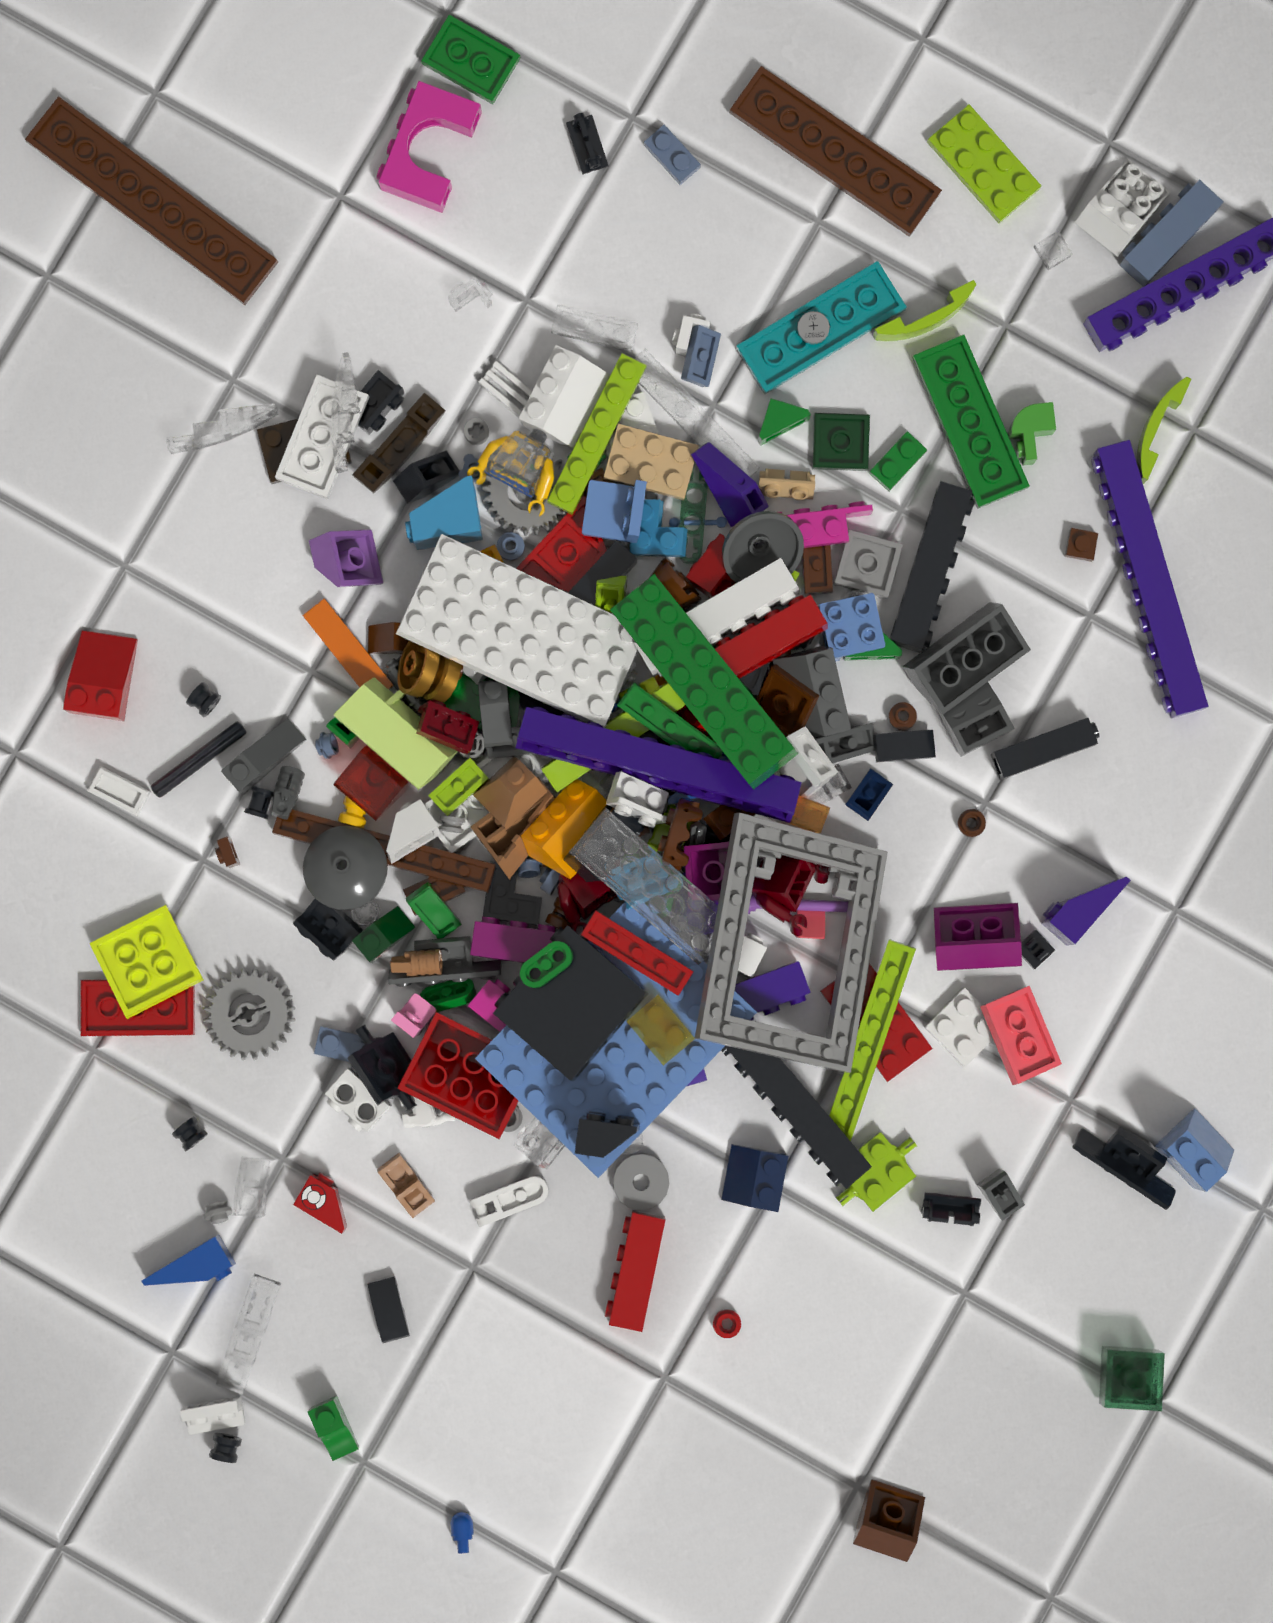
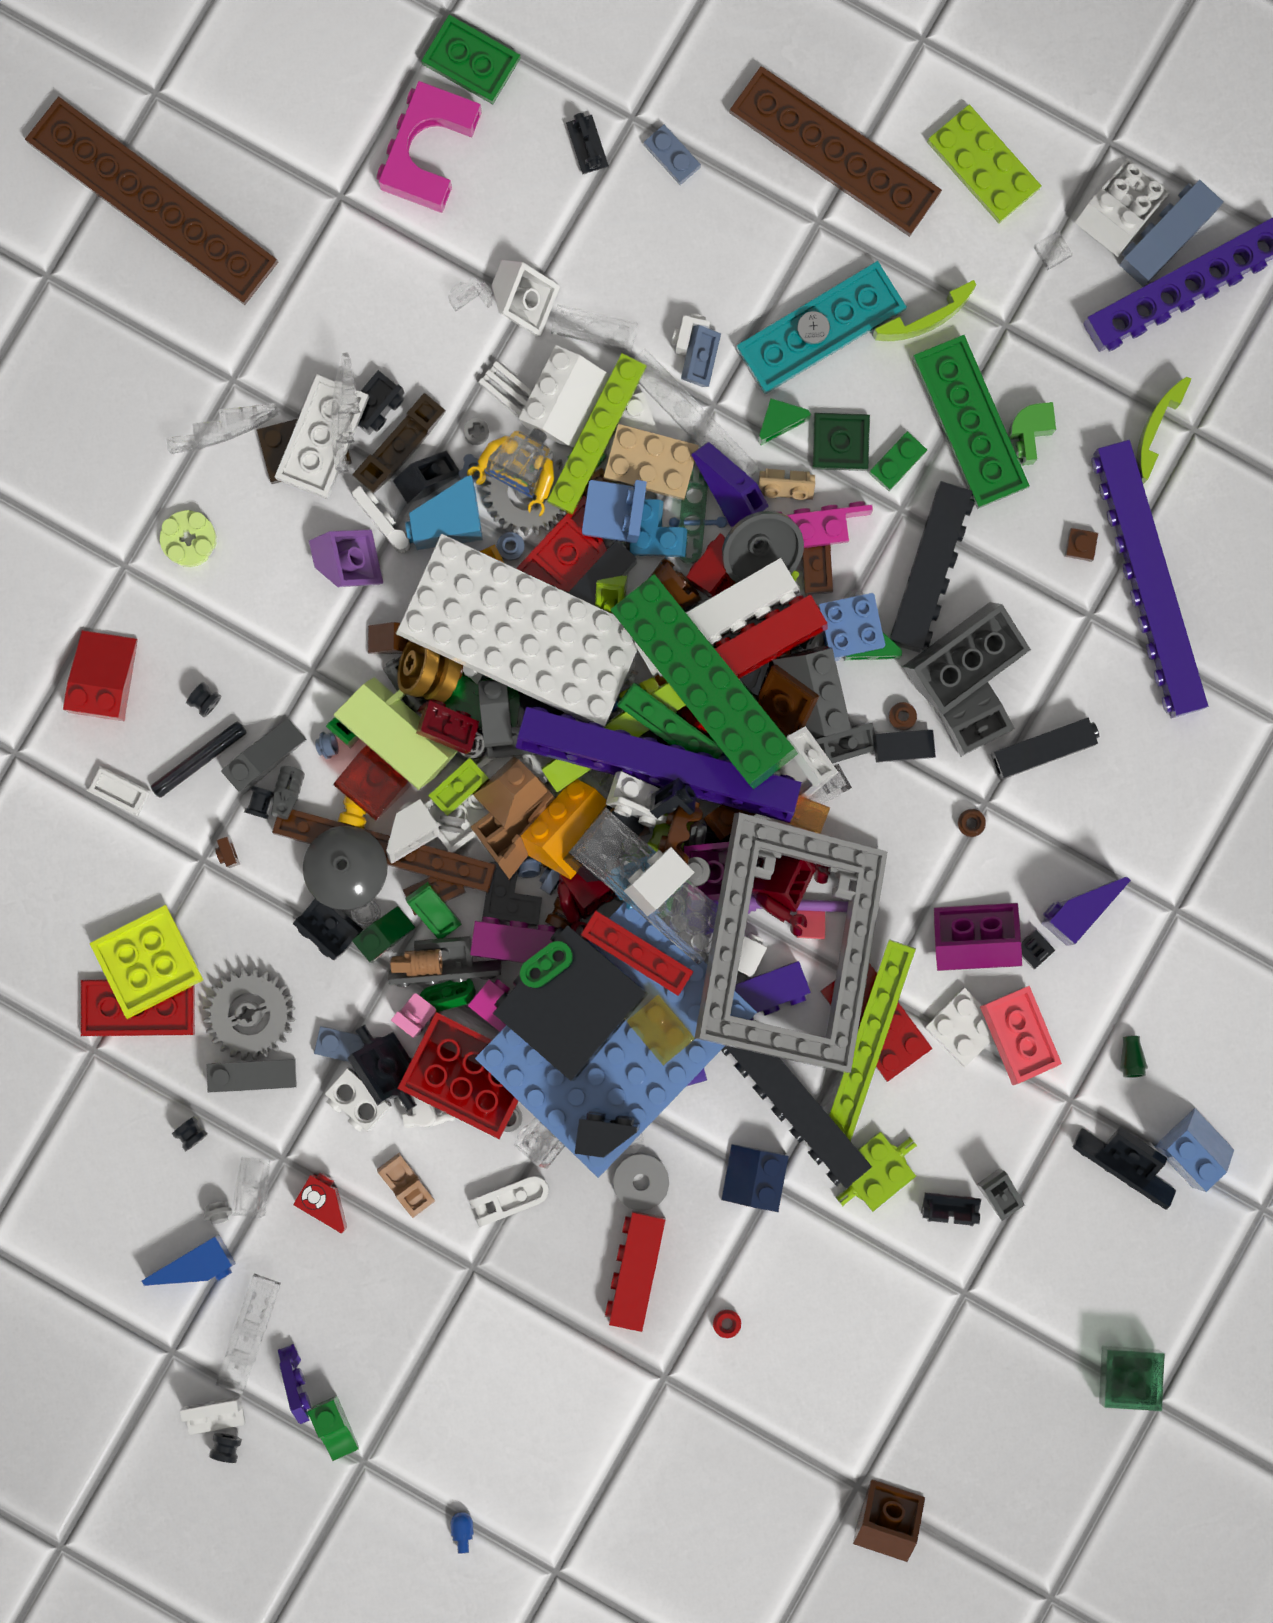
(174, 529): none -> yellowish green plate
(251, 1075): none -> dark grey slope
(293, 1382): none -> dark purple hinge
(344, 645): orange tile -> none
(383, 521): none -> white hinge
(388, 1310): black slope -> none
(524, 295): none -> white slope
(658, 881): none -> white brick
(671, 796): none -> black bracket
(701, 870): none -> light grey plate
(868, 564): light grey plate -> none
(869, 794): dark blue slope -> none
(1132, 1059): none -> dark green cone

